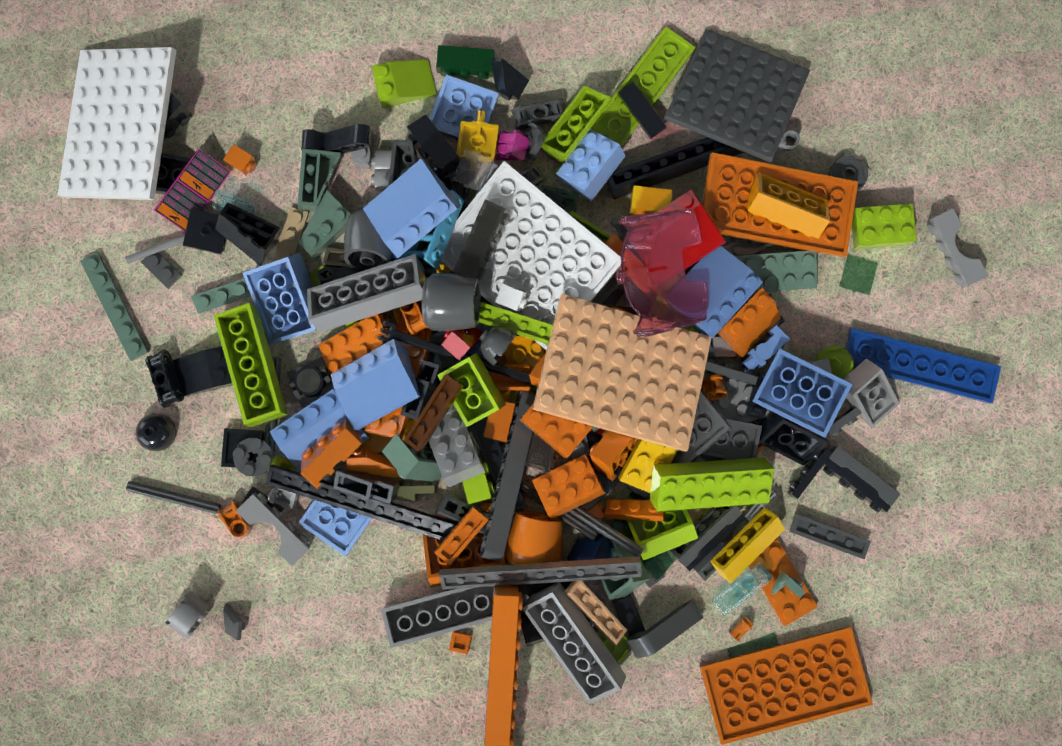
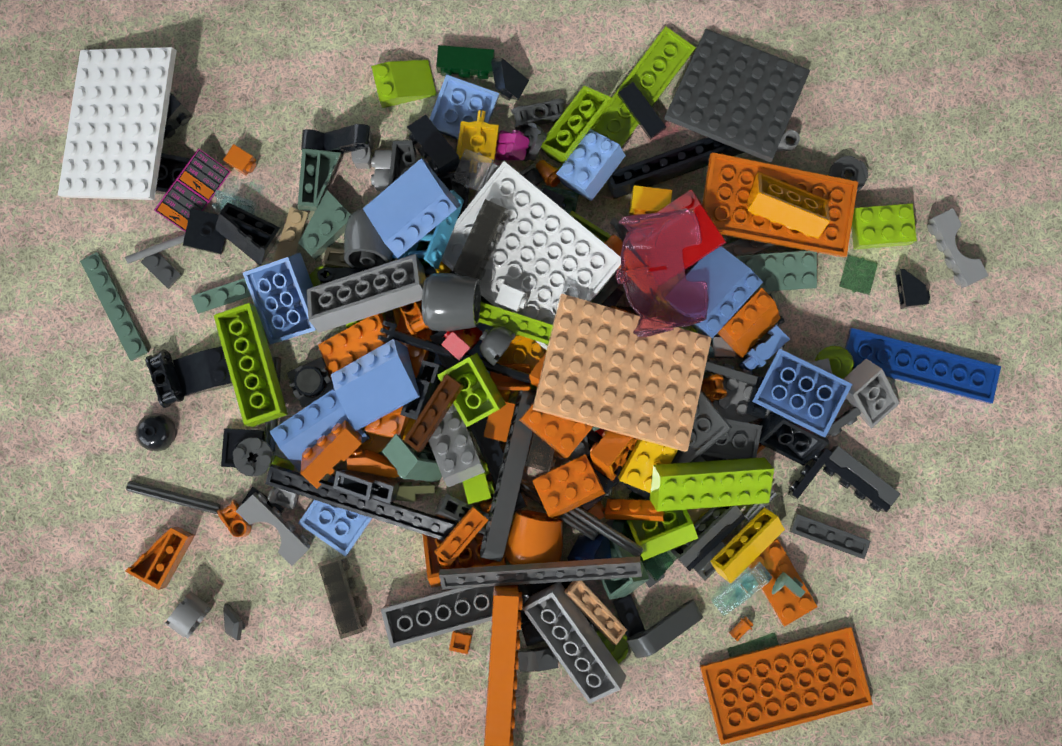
(162, 559): none -> orange wedge
(342, 596): none -> clear smoke brick
(537, 659): none -> dark grey slope
(548, 173): none -> orange cone
(911, 290): none -> black slope

